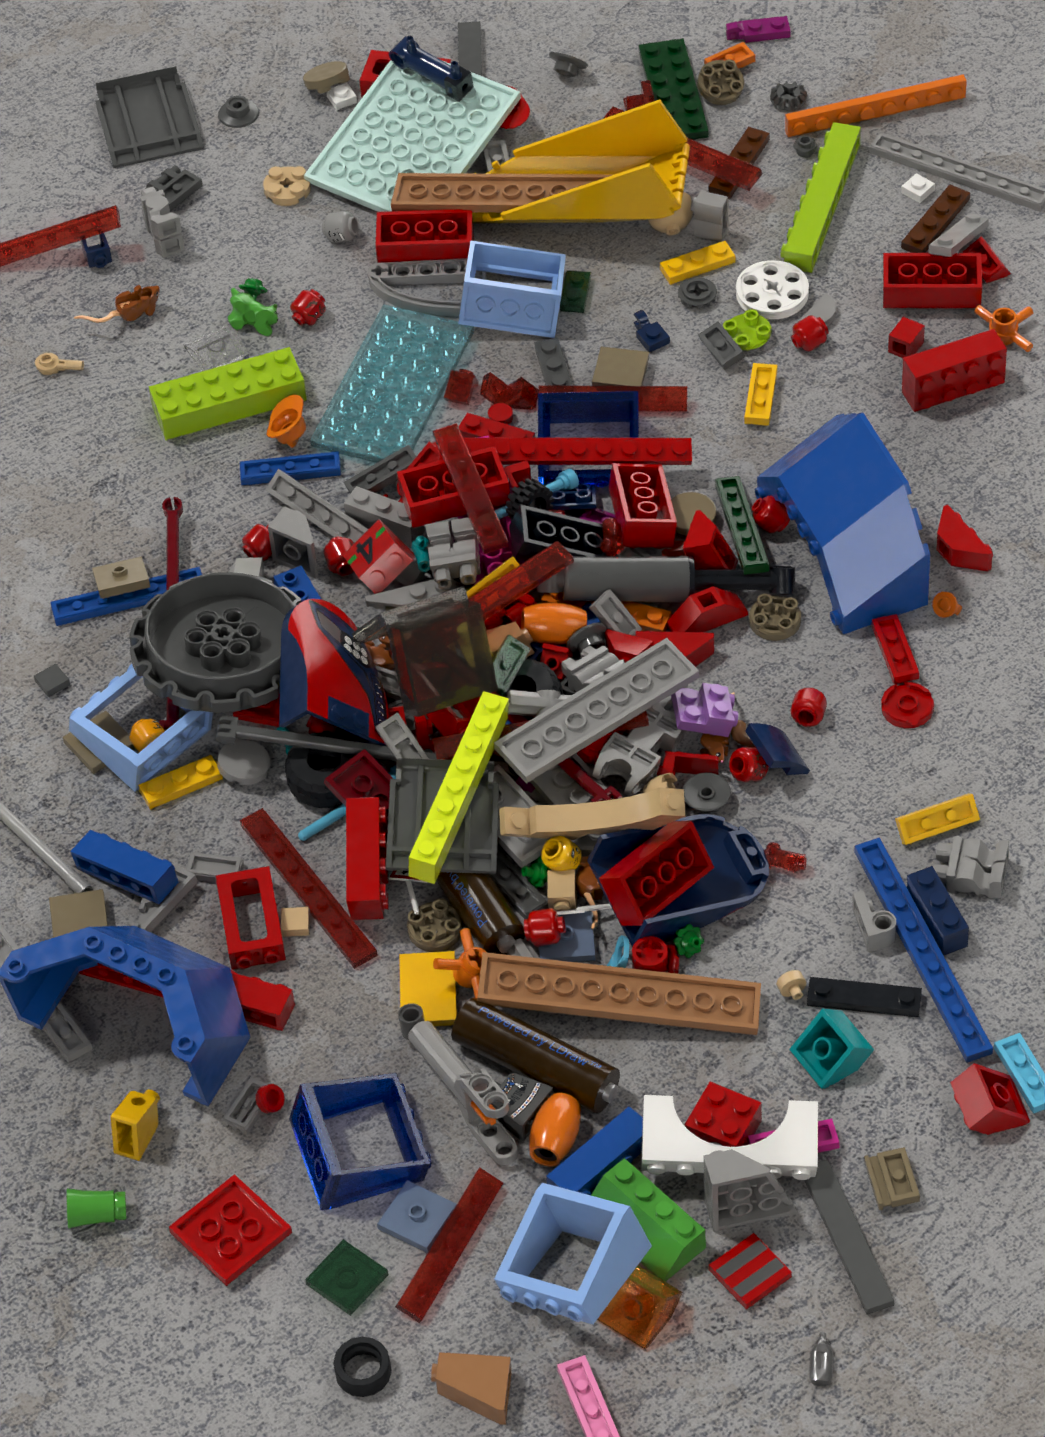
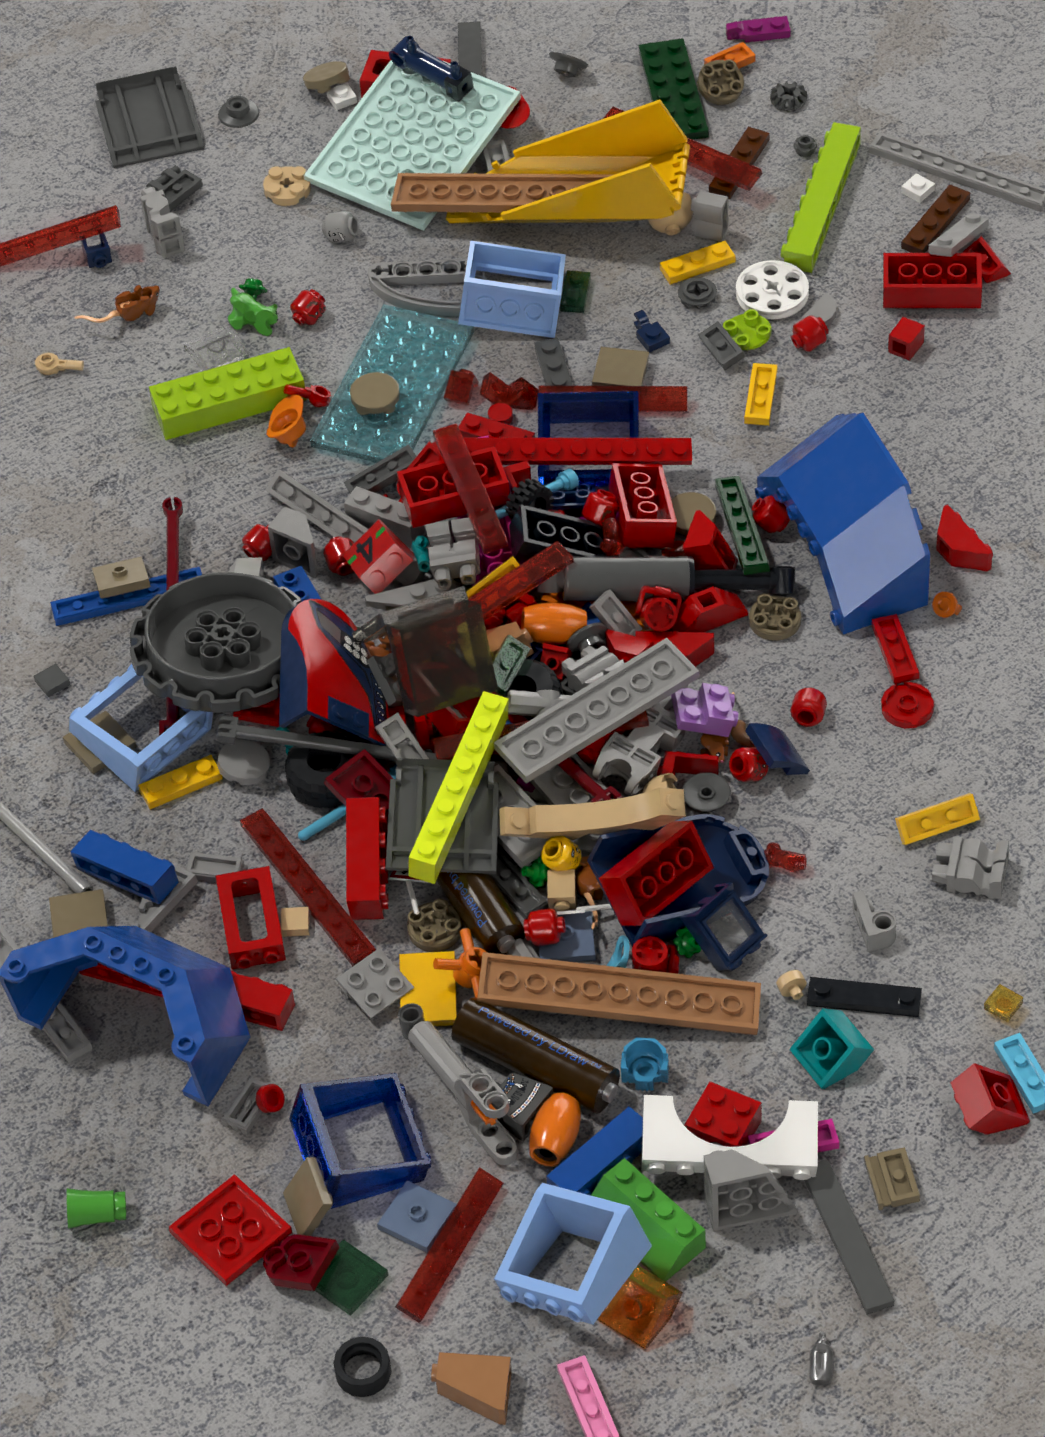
(135, 1123): yellow torso -> none
(144, 732): light orange head -> none
(297, 467): blue tile -> none
(299, 1261): none -> dark red plate
(308, 1197): none -> dark tan tile
(317, 394): none -> red plate
(374, 983): none -> light grey hinge
(375, 393): none -> dark tan tile
(384, 673): none -> dark grey hinge
(423, 235): red brick -> none
(600, 506): none -> red head
(638, 100): clear red panel -> none
(644, 1063): none -> dark azure hair
(658, 612): none -> red piece
(724, 928): none -> dark blue window
(750, 1271): red tile -> none
(875, 105): orange plate -> none
(924, 951): blue plate -> none
(938, 910): dark blue brick -> none
(954, 370): red brick -> none
(1003, 1003): none -> clear yellow plate
(1006, 323): orange bar -> none

